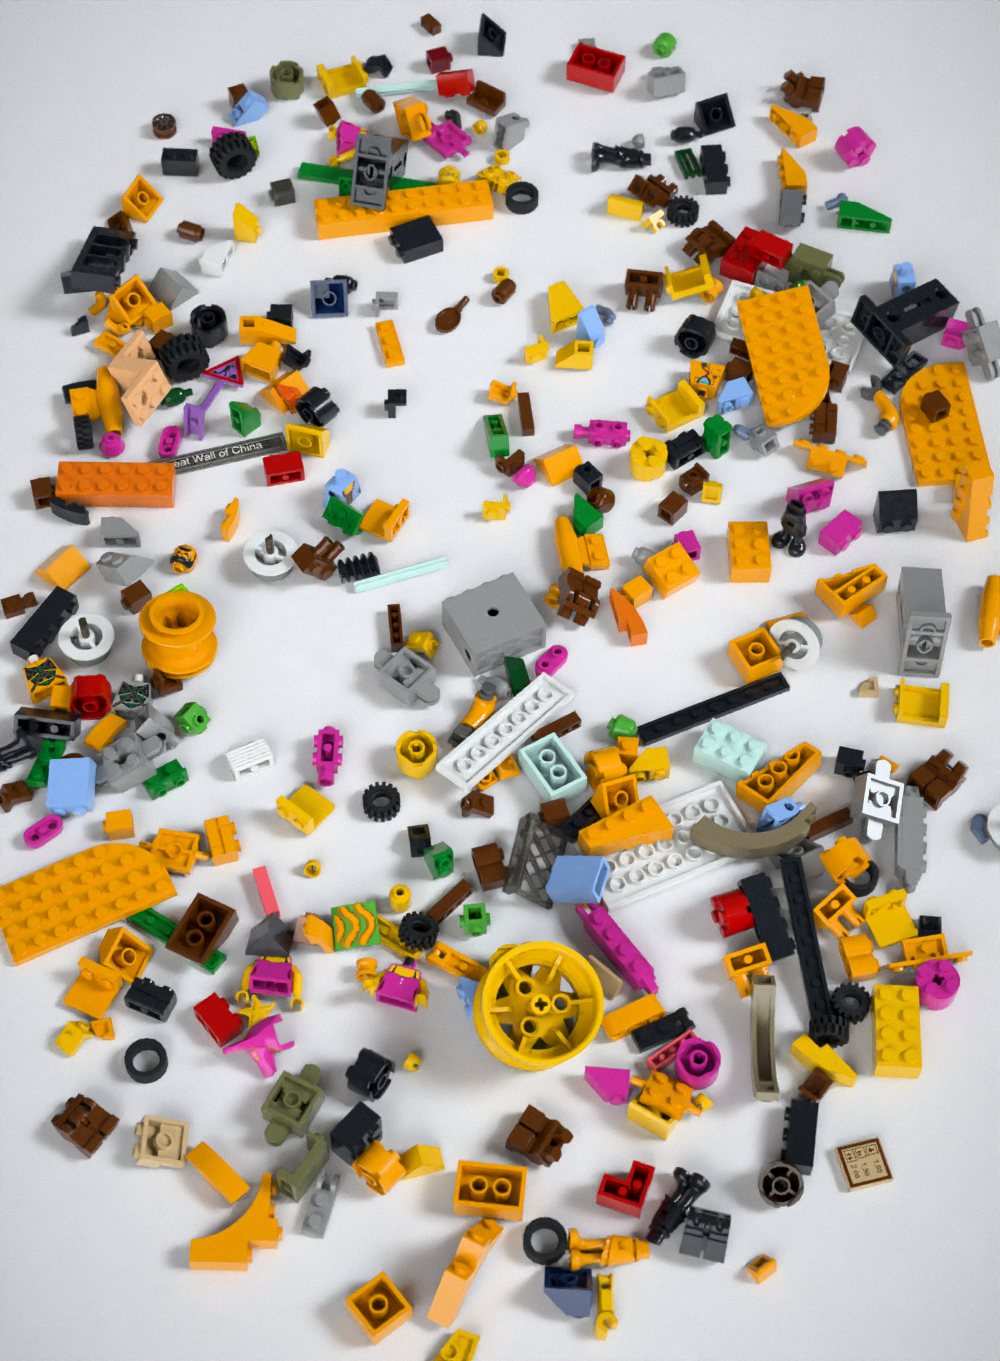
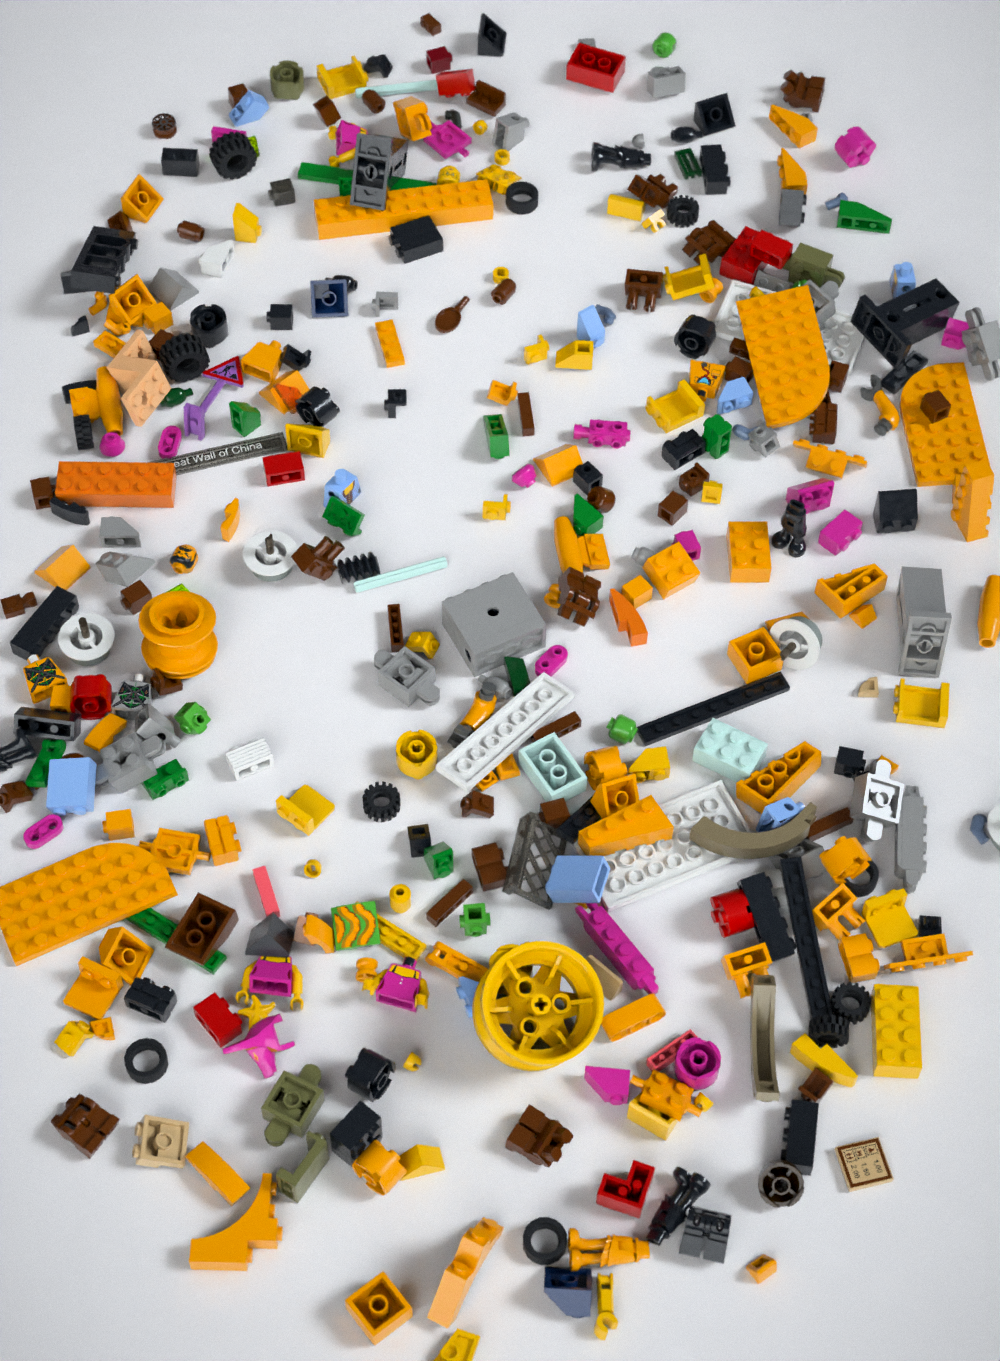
(259, 329): light orange slope -> none
(320, 1207): light grey hinge -> none
(327, 756): dark pink brick -> none
(385, 519): light orange bracket -> none
(416, 939): black tyre -> none
(490, 1190): light orange brick -> none
(511, 464): reddish brown bracket -> none
(562, 307): yellow slope -> none
(628, 749): light orange brick -> none
(647, 459): yellow brick -> none
(662, 1030): black plate -> none
(937, 984): dark pink brick -> none
(938, 778): reddish brown hips -> none

